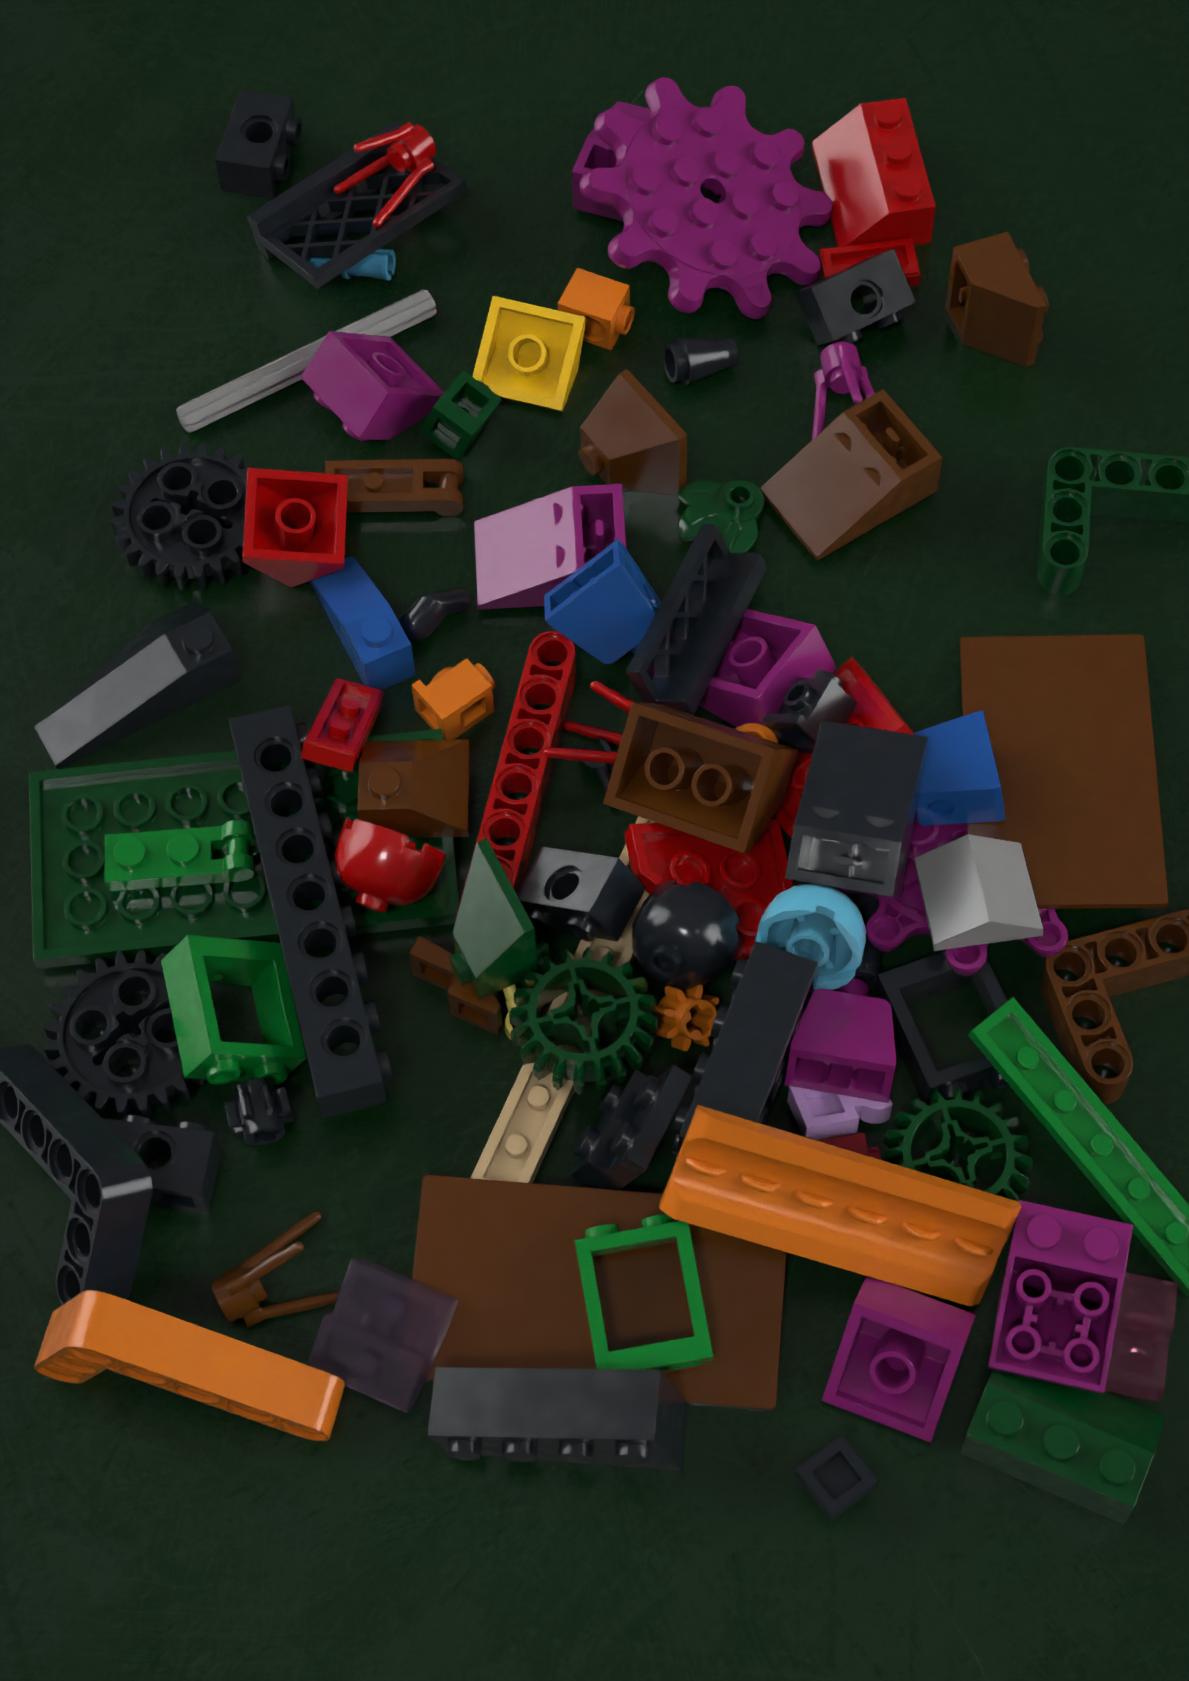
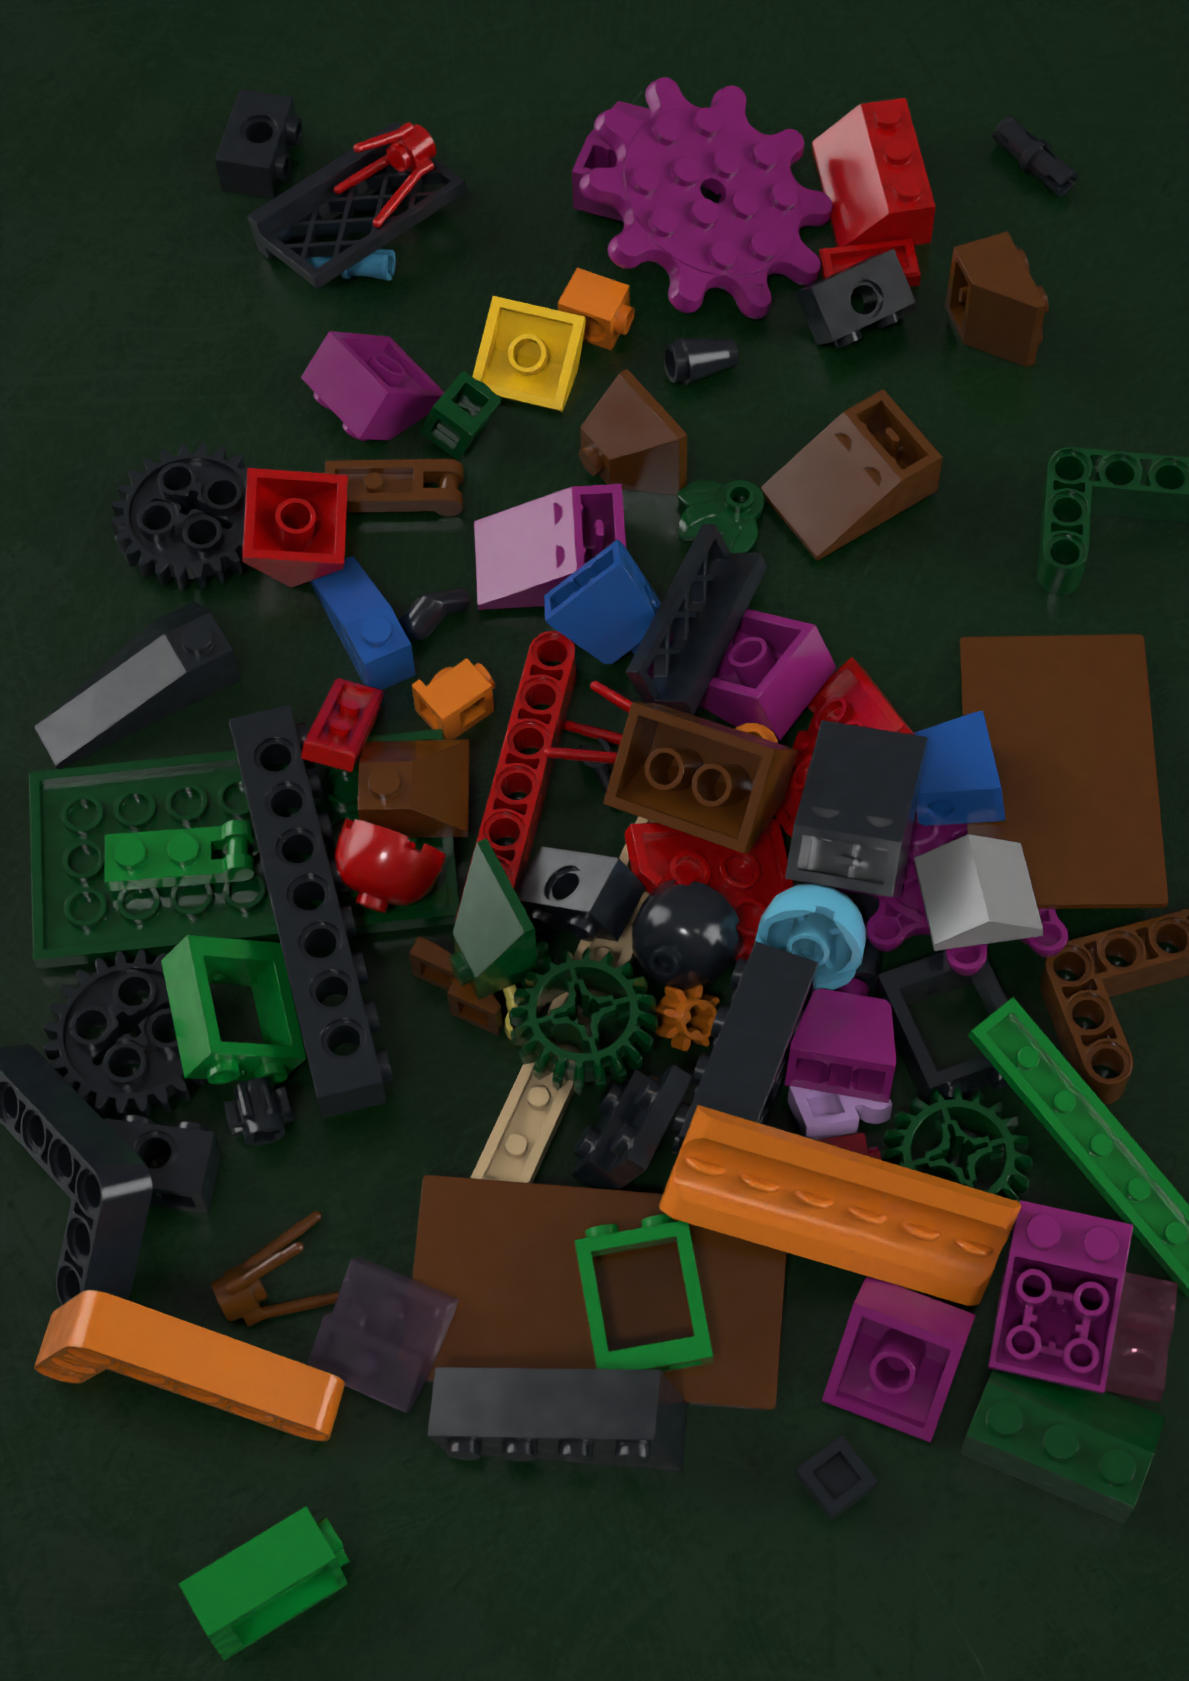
(267, 1581): none -> green window
(291, 367): light grey axle -> none
(804, 708): black brick -> none
(841, 373): magenta plant -> none
(1035, 155): none -> black pin

